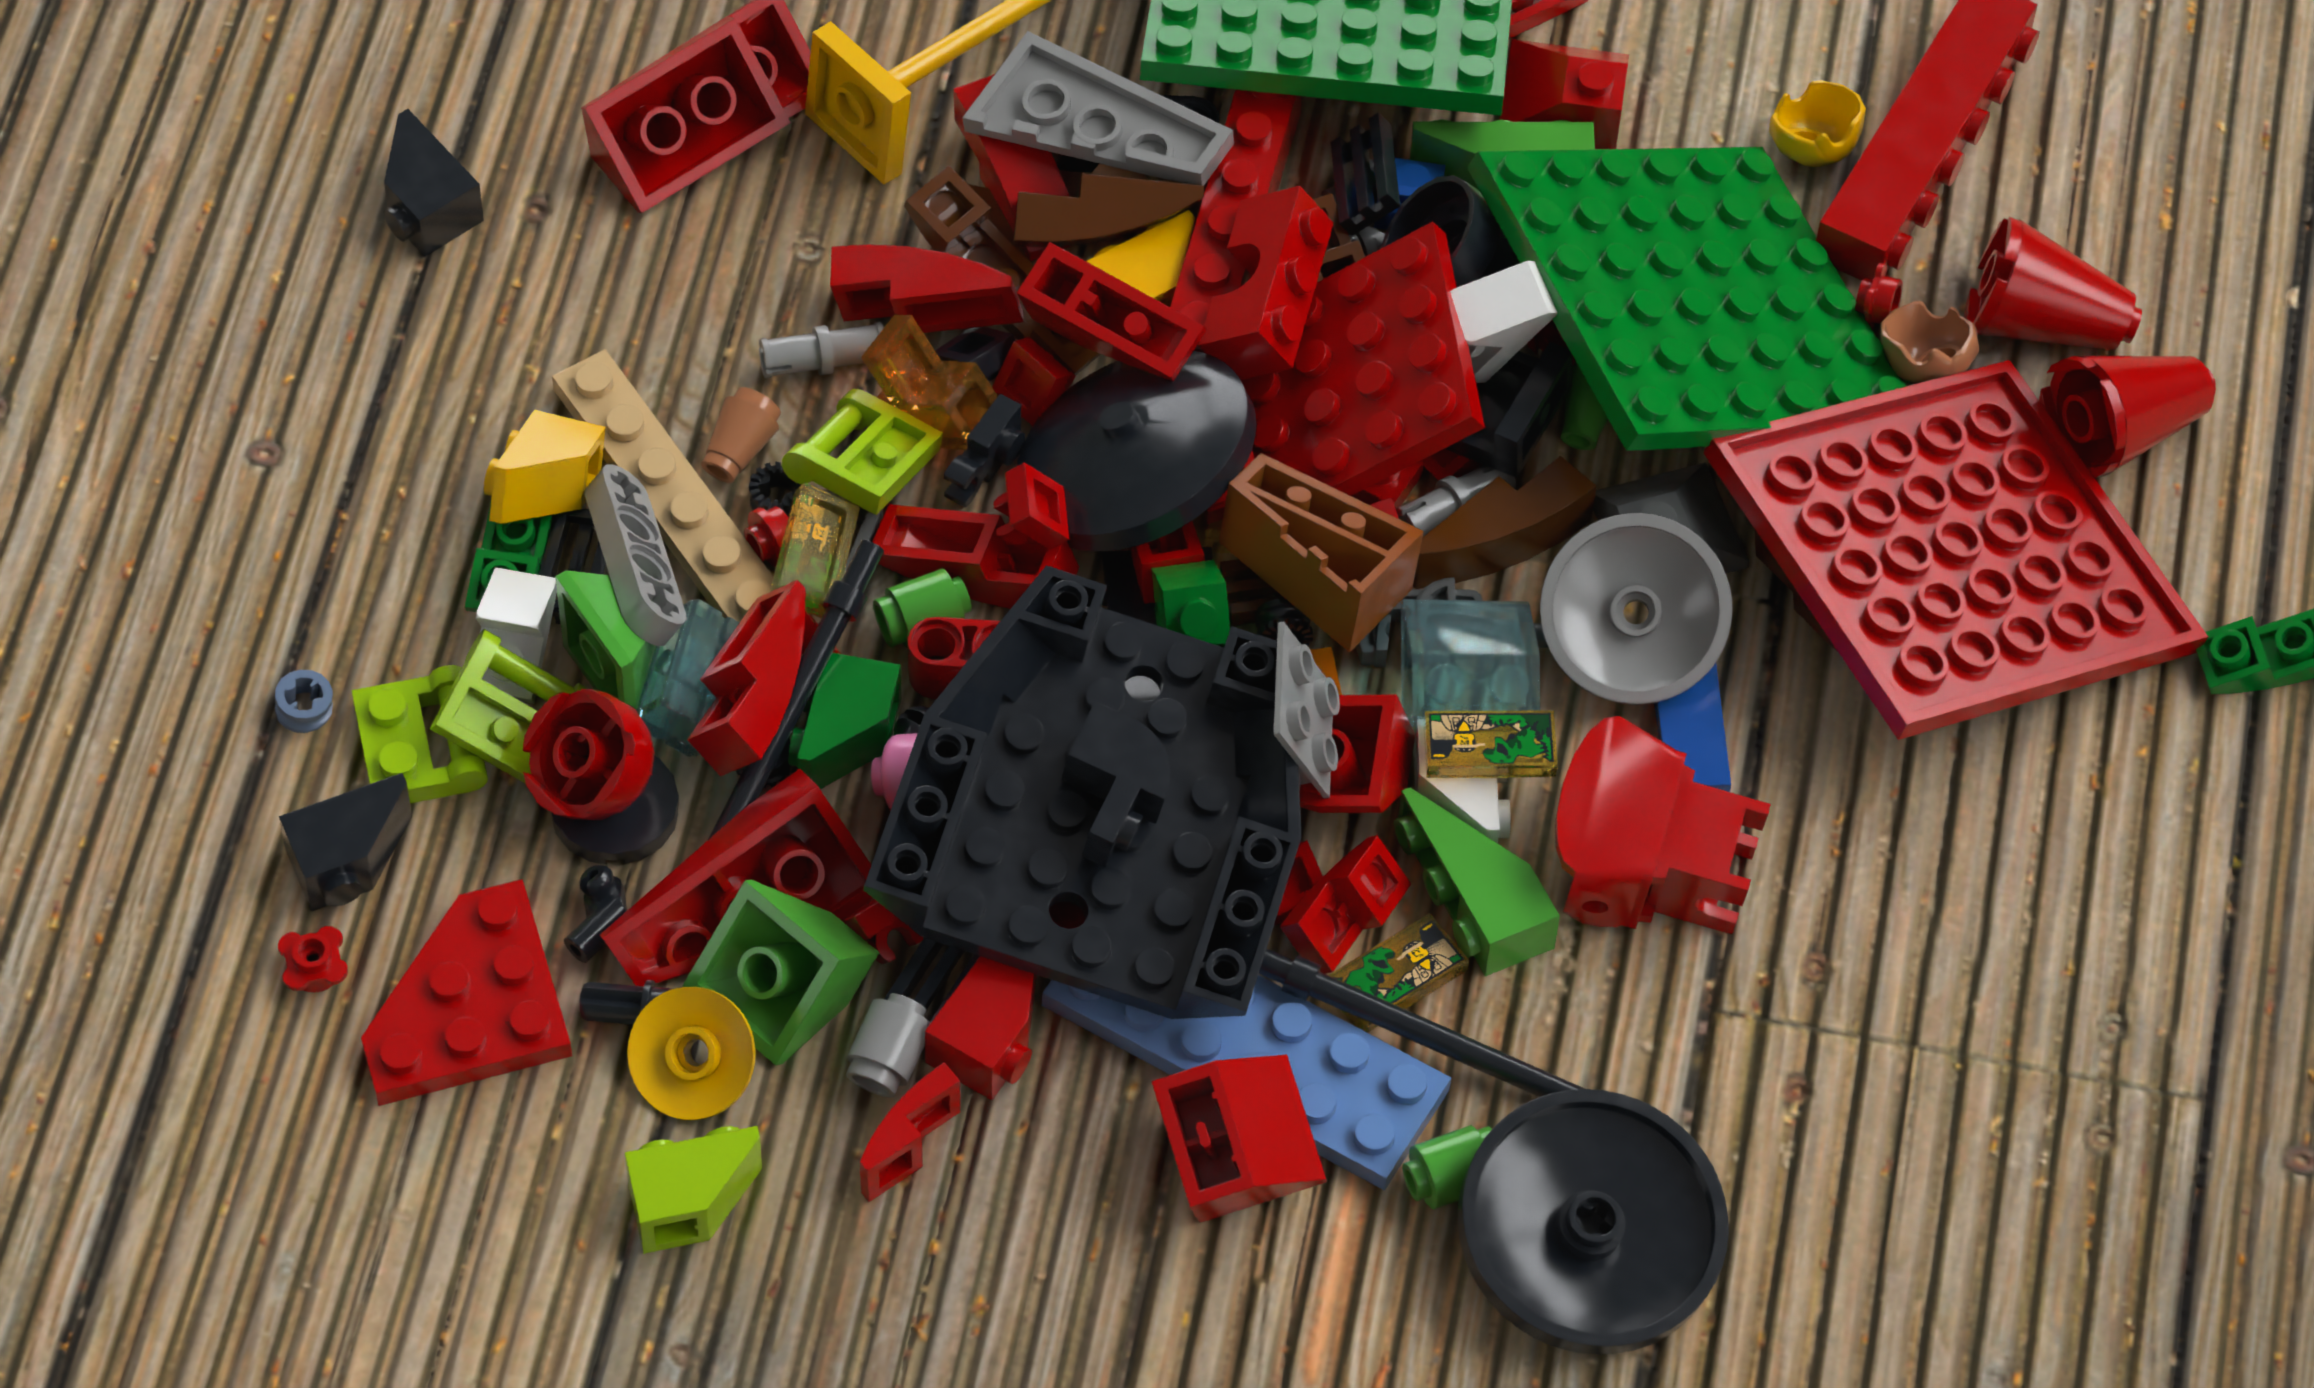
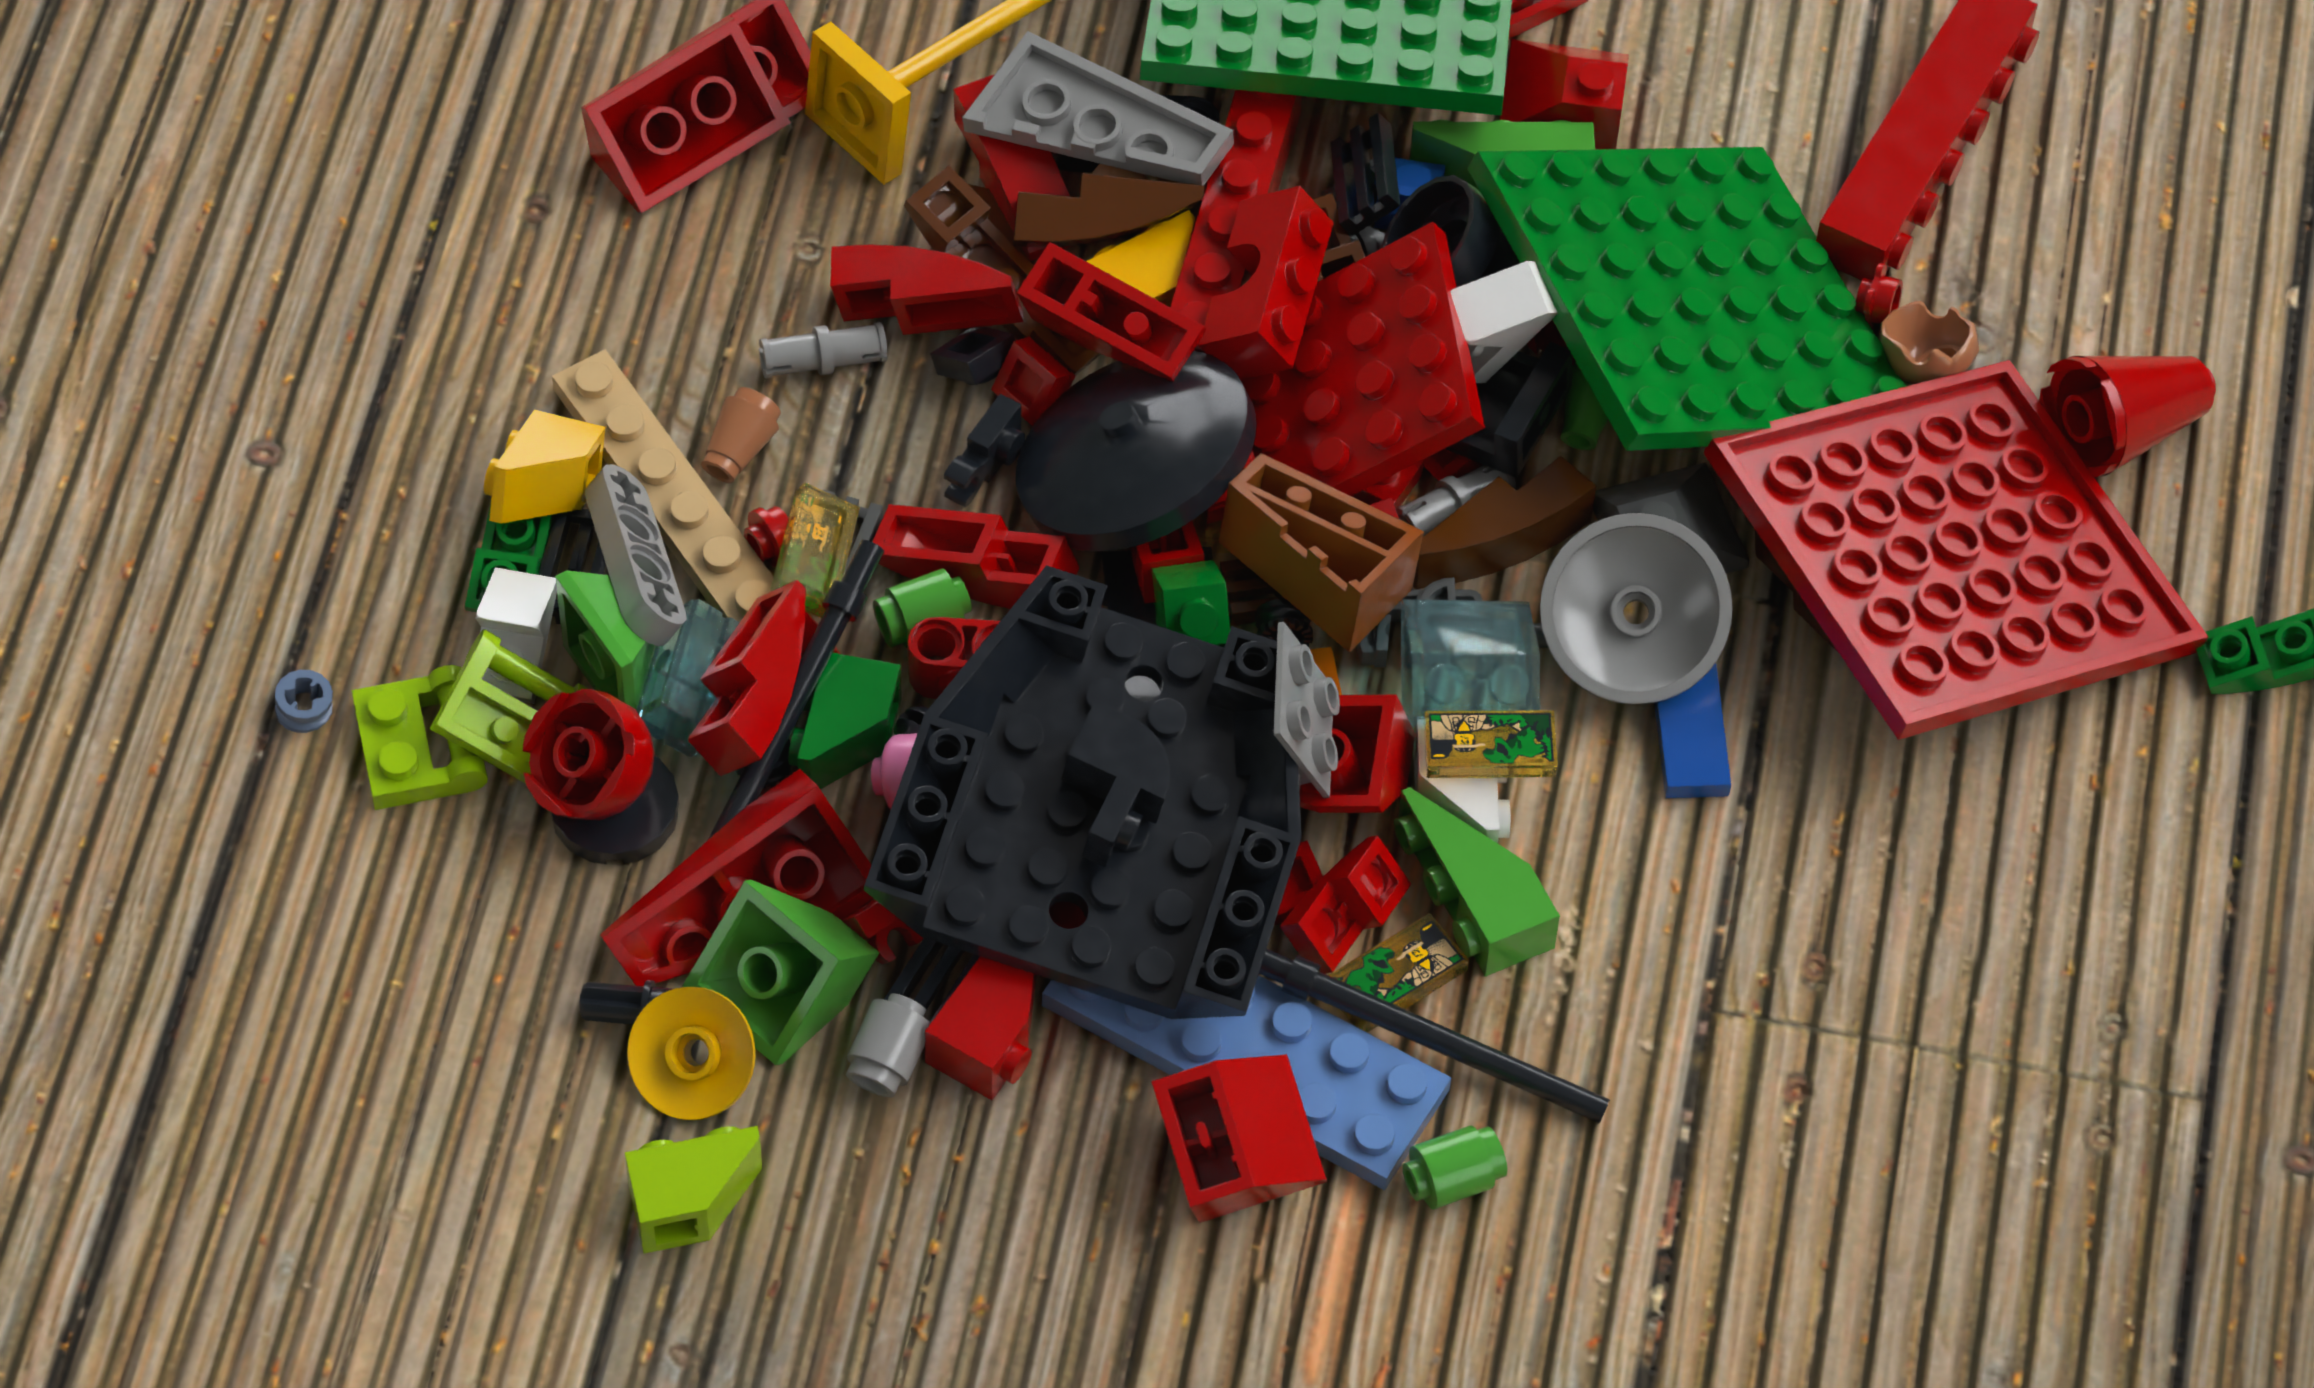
(318, 974): red plate -> none
(346, 840): black slope -> none
(427, 189): black slope -> none
(469, 1002): red plate -> none
(603, 906): black arm -> none
(764, 480): black bush -> none
(876, 462): lime plate -> none
(897, 1142): red slope -> none
(915, 380): clear orange brick -> none
(1034, 508): red tile -> none
(1593, 1221): black dish -> none
(1649, 835): red piece -> none
(1819, 124): yellow hair -> none
(2047, 294): red cone -> none

